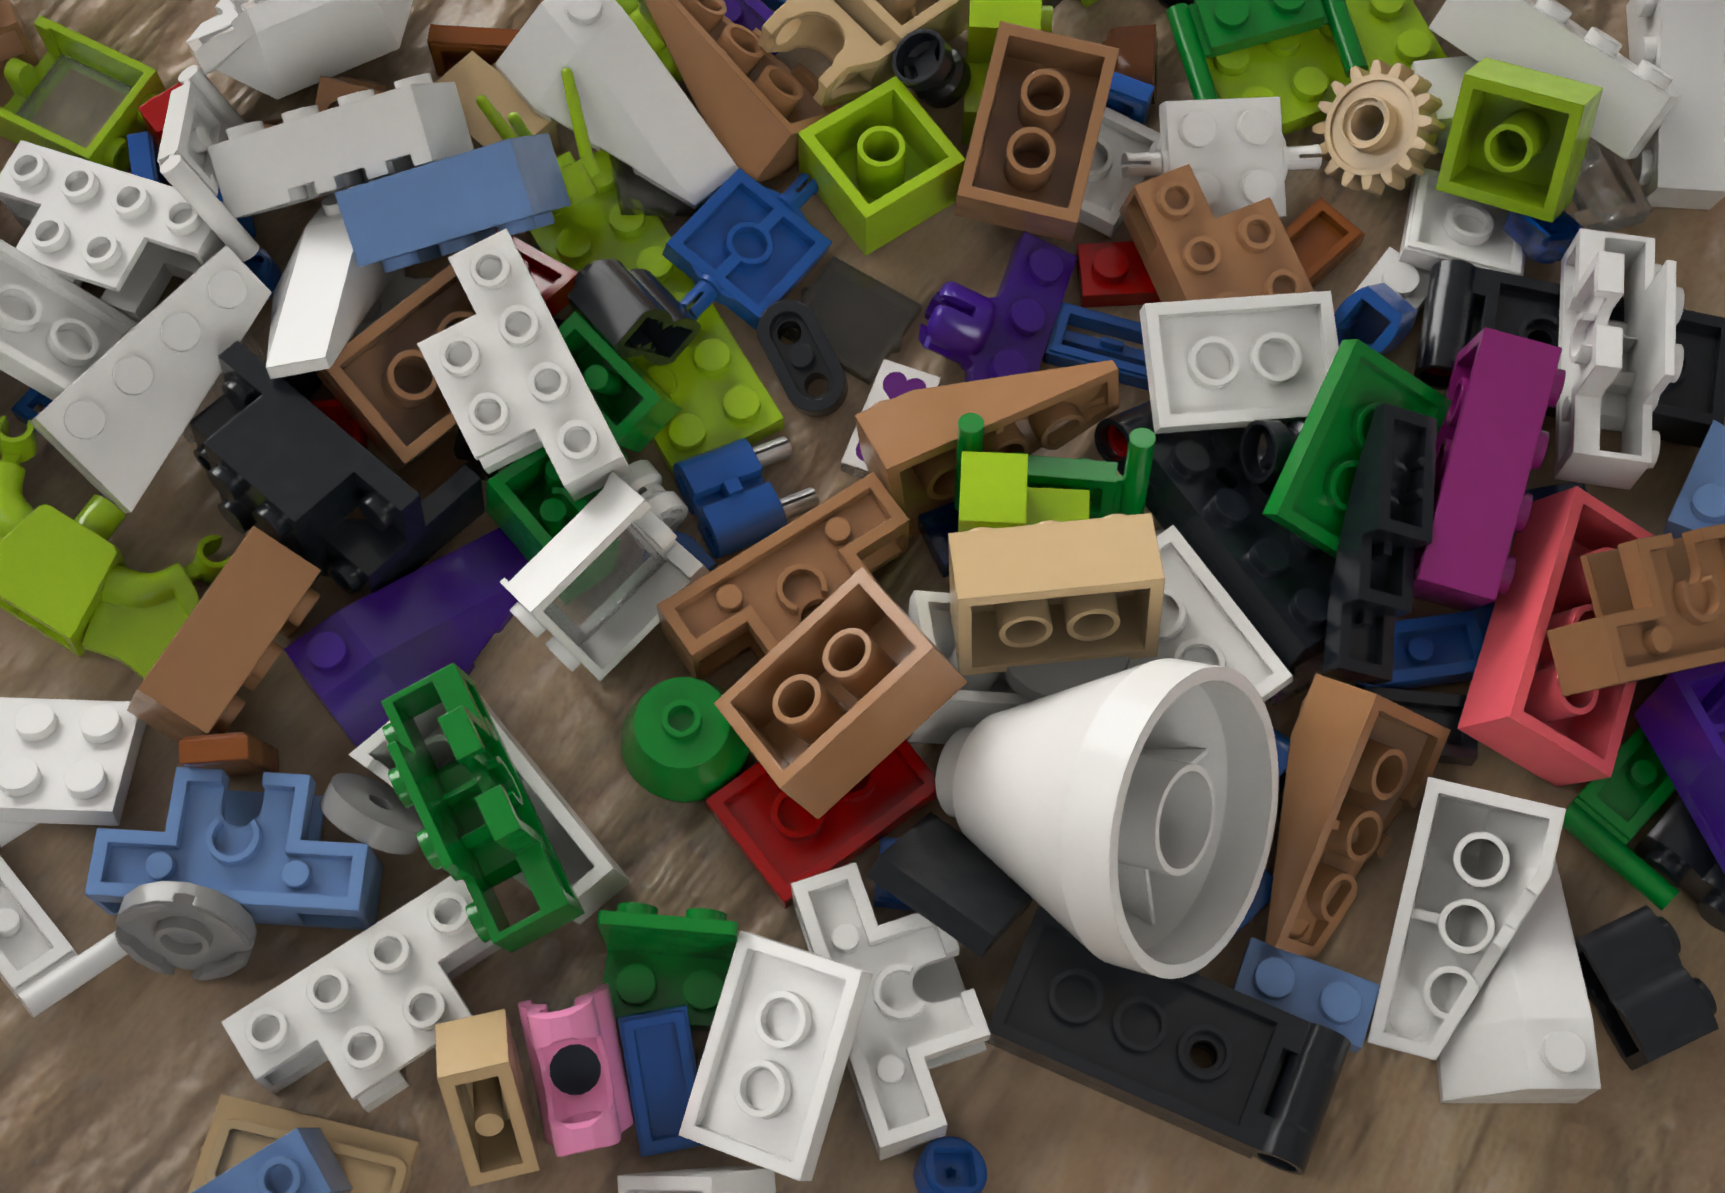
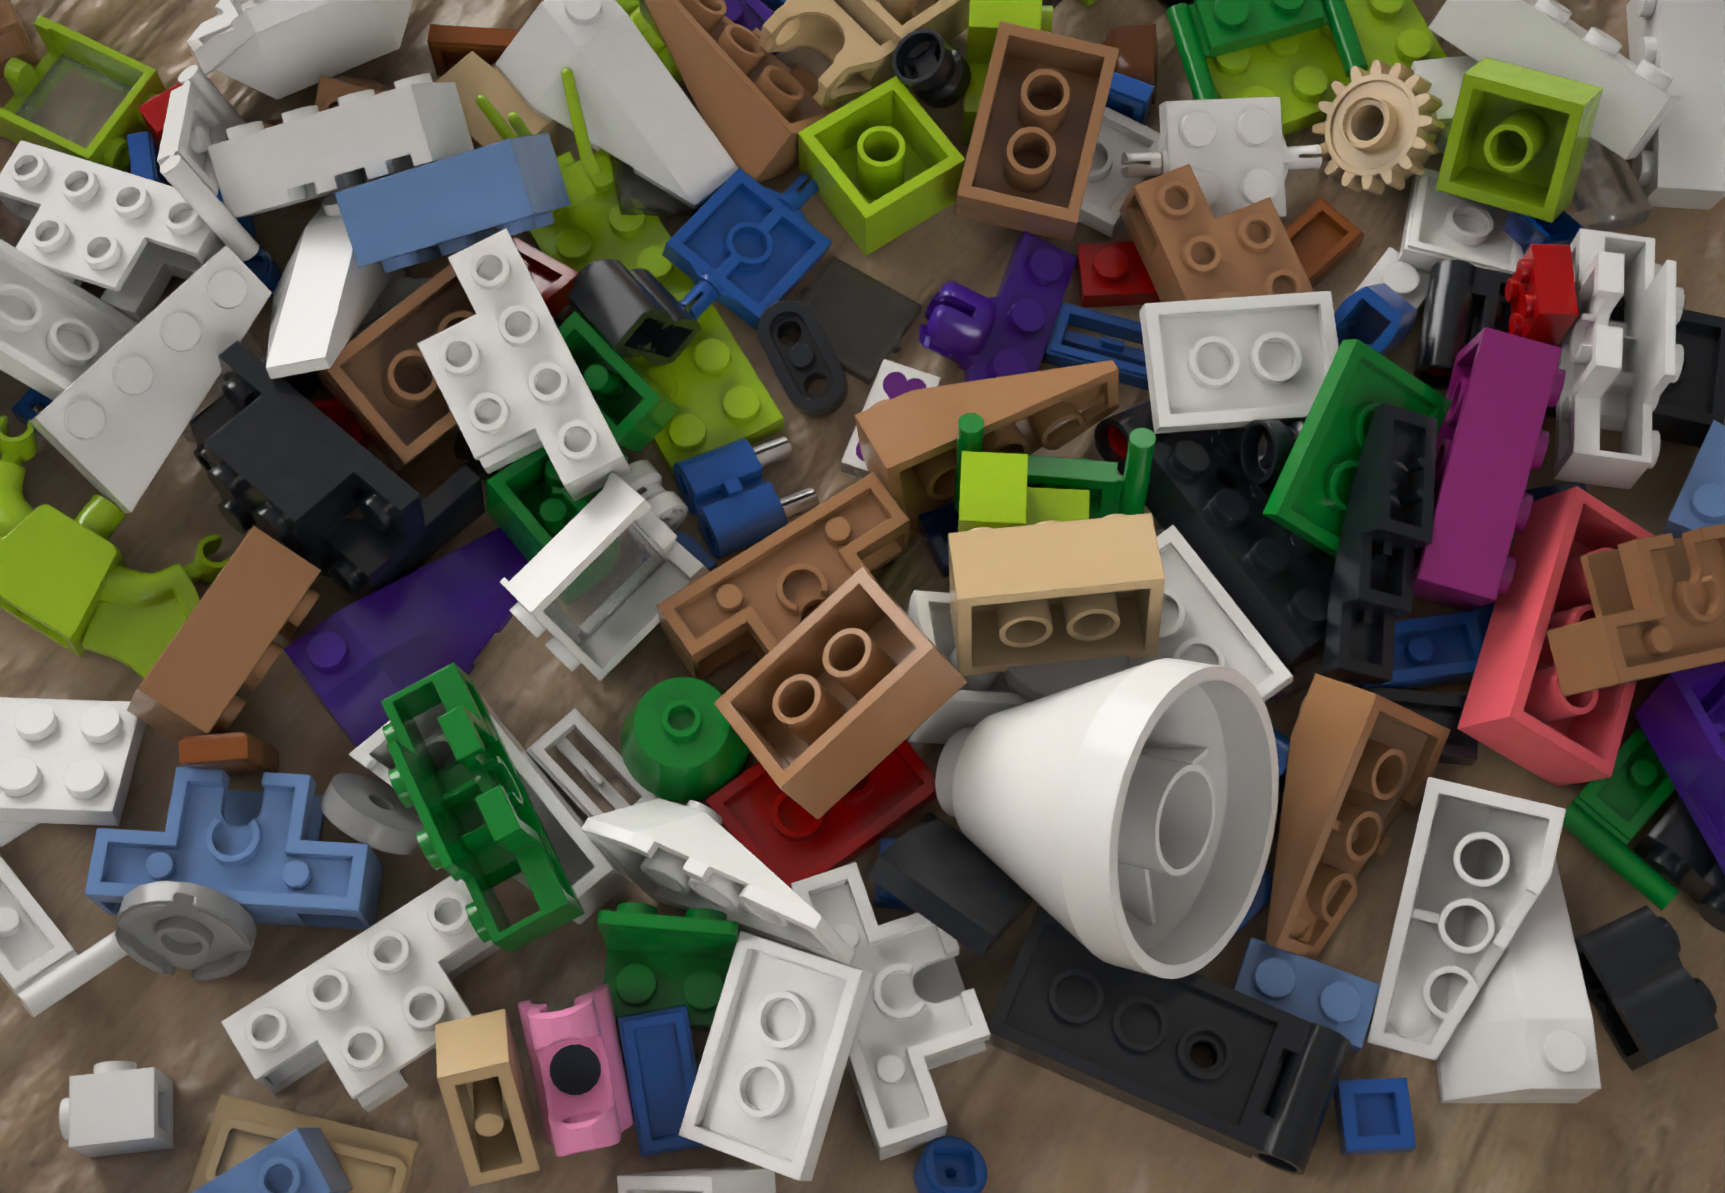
(118, 1110): none -> white brick
(557, 738): none -> white tile
(693, 862): none -> white wedge
(1374, 1116): none -> blue plate
(1543, 294): none -> red piece

